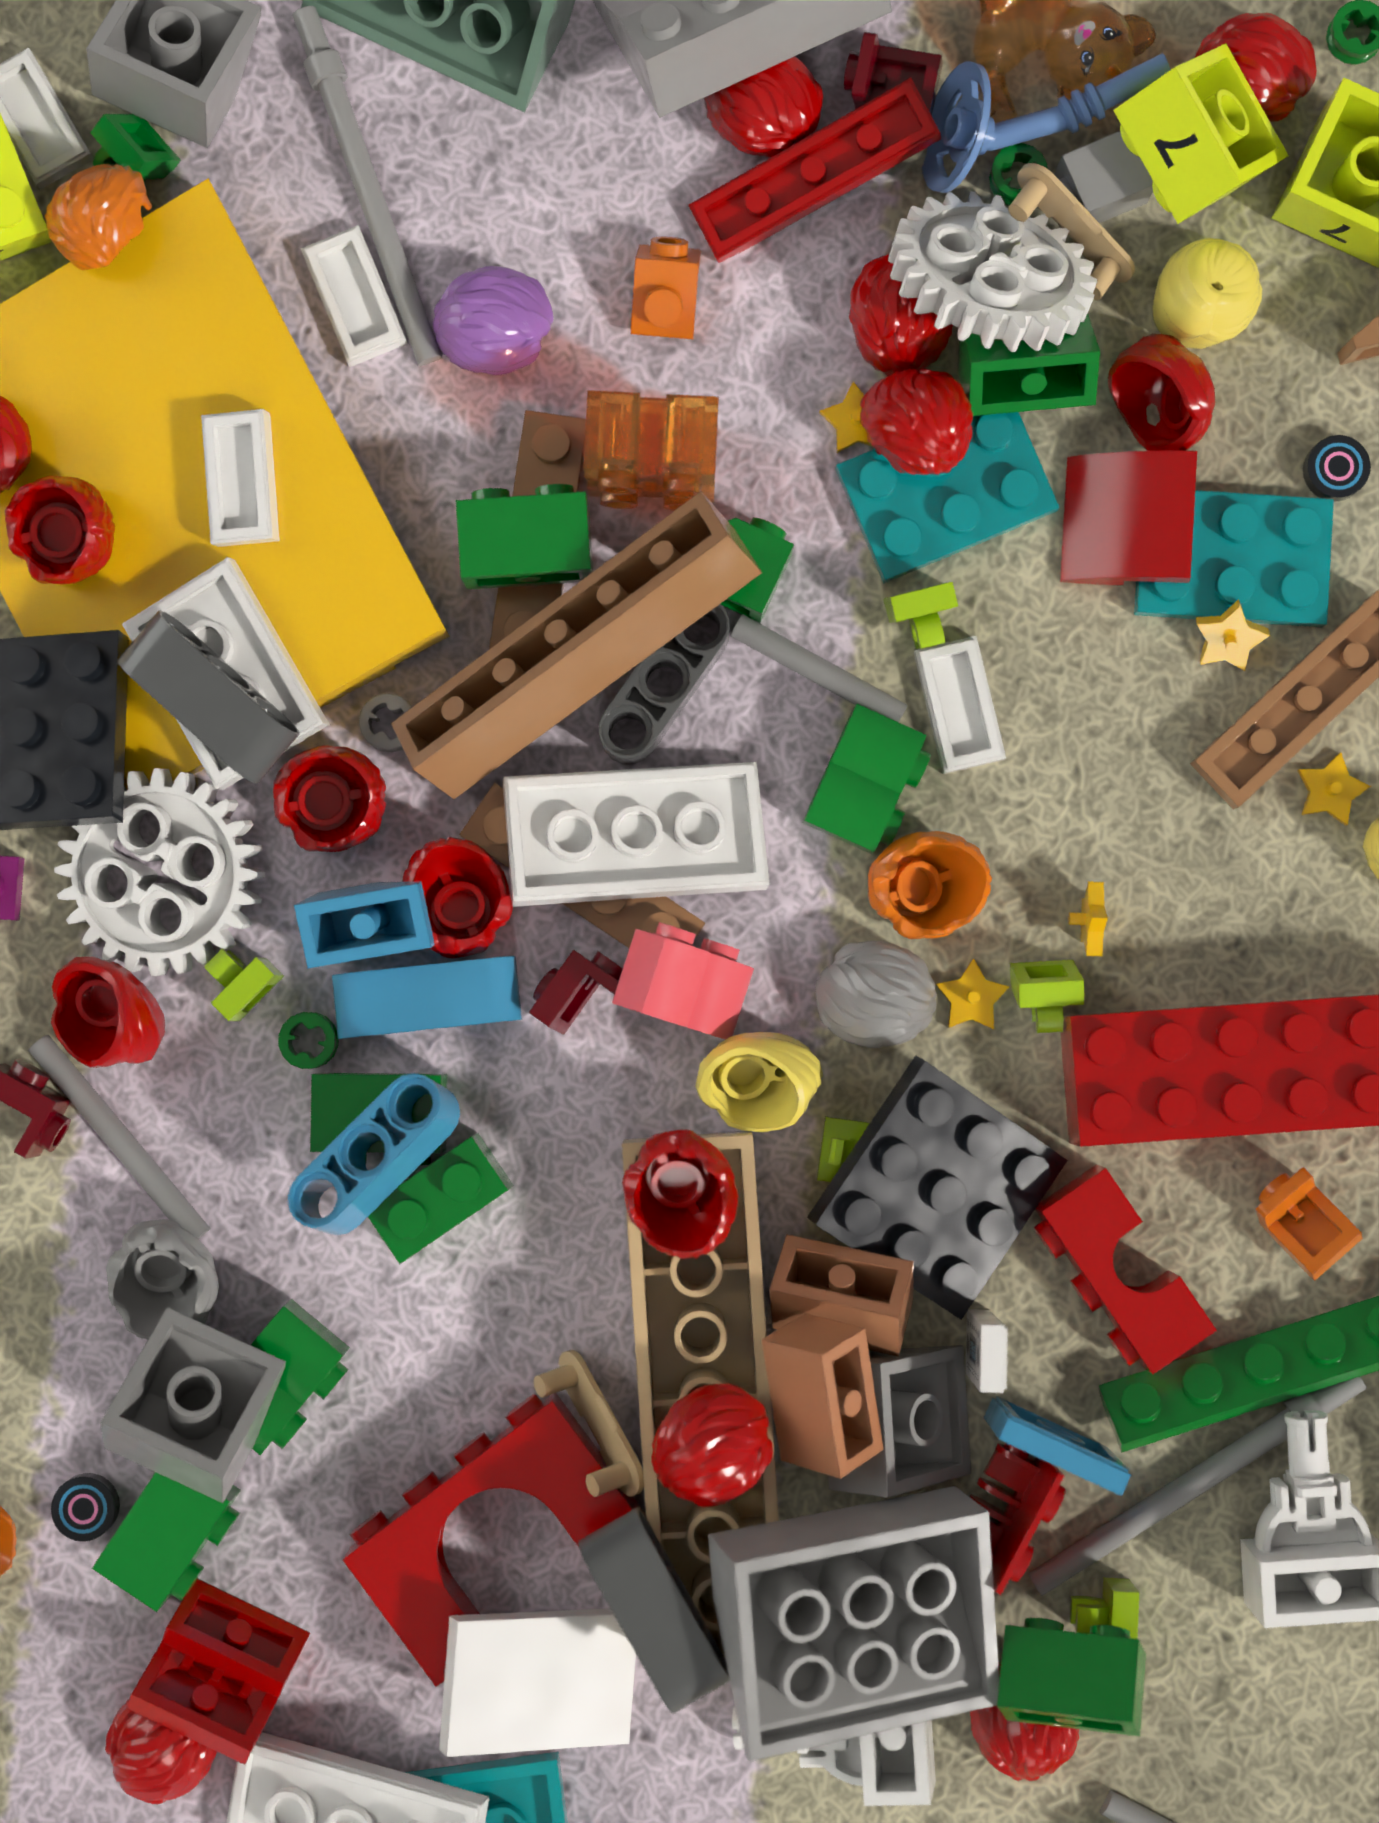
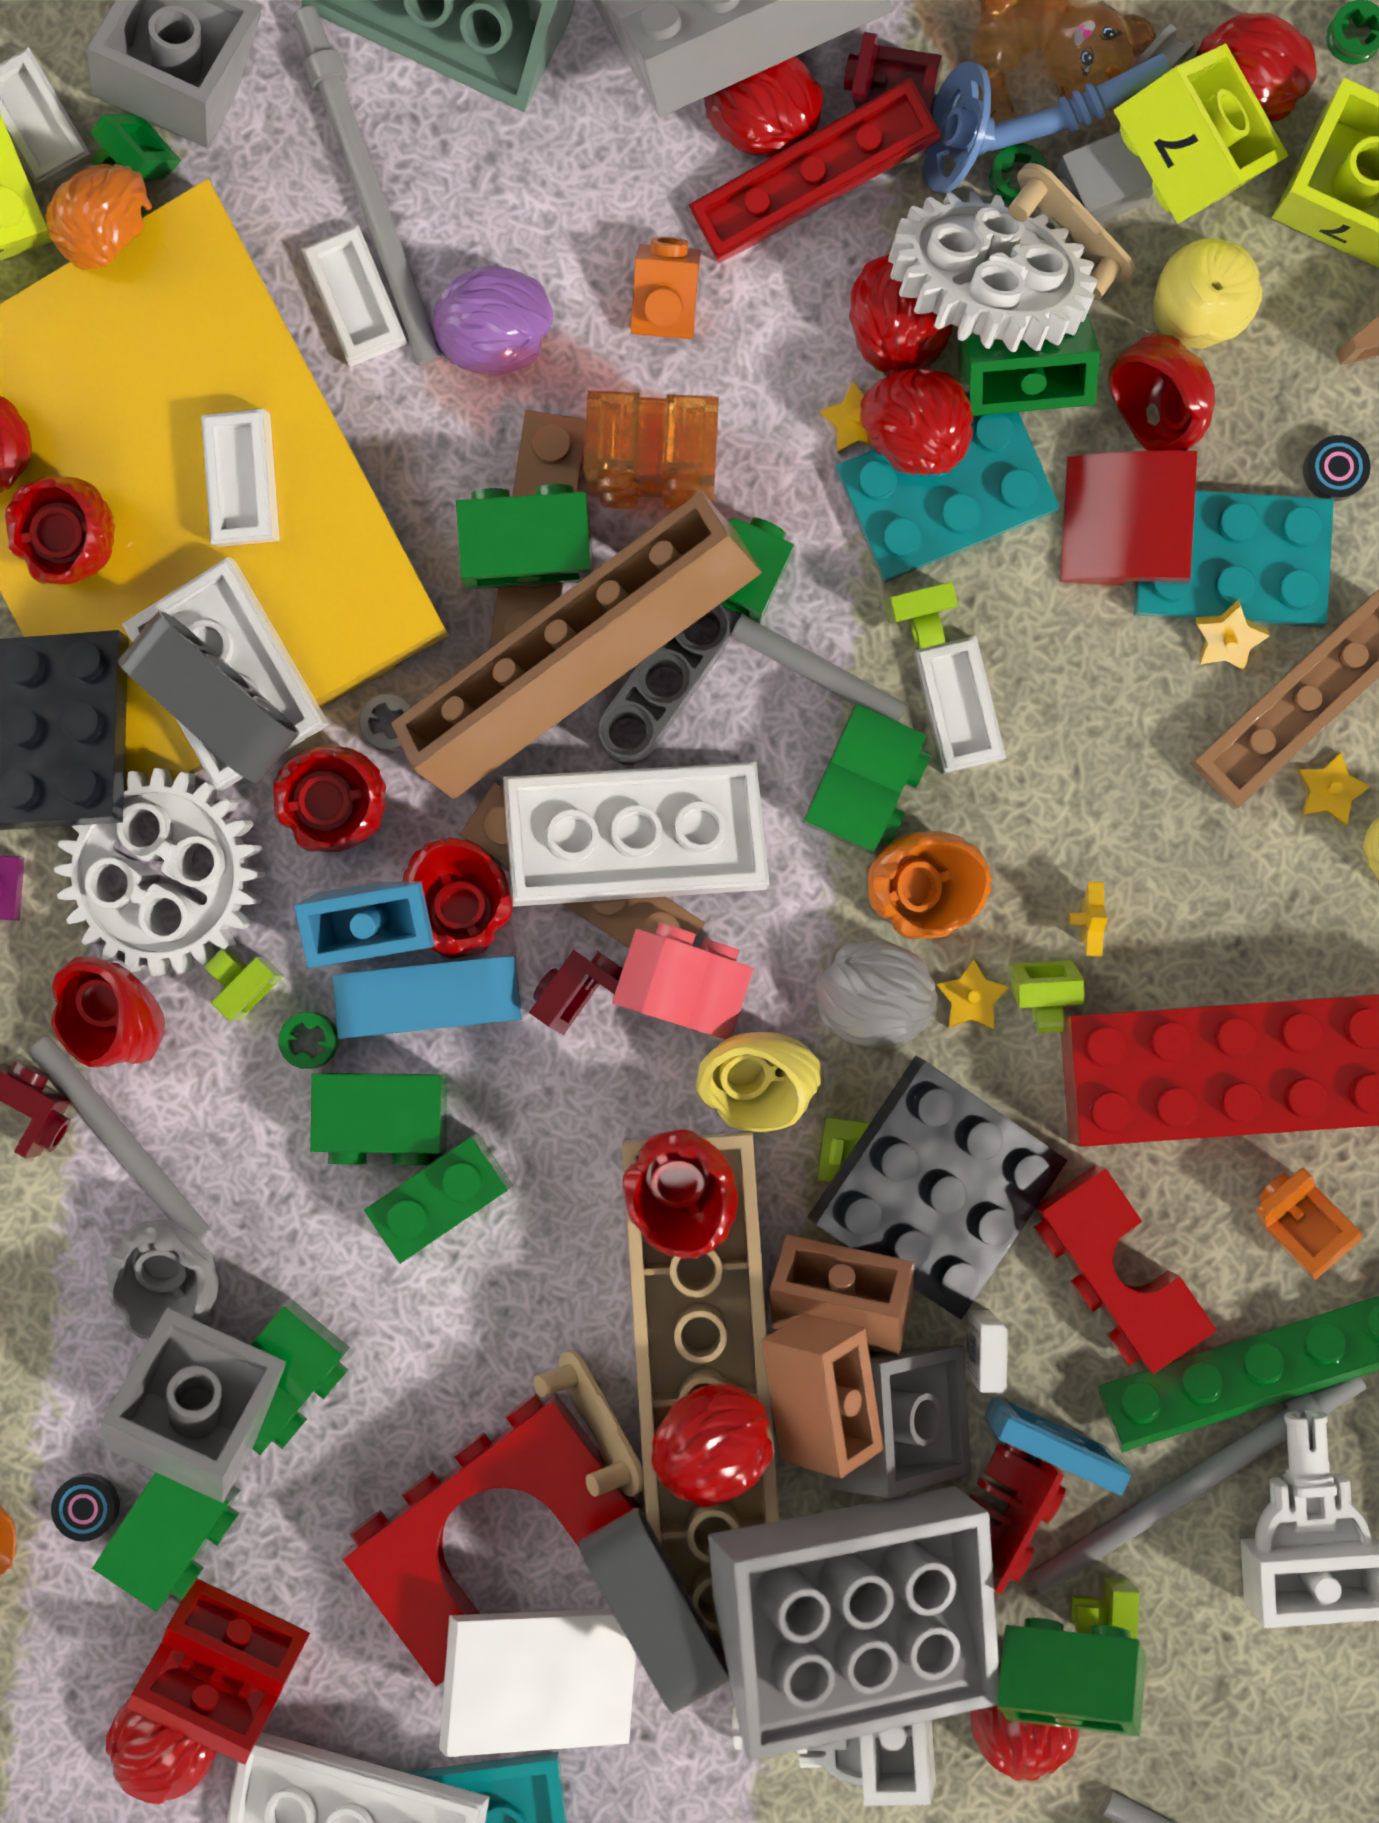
(344, 1164): dark azure beam -> none
(1170, 46): none -> light grey bush

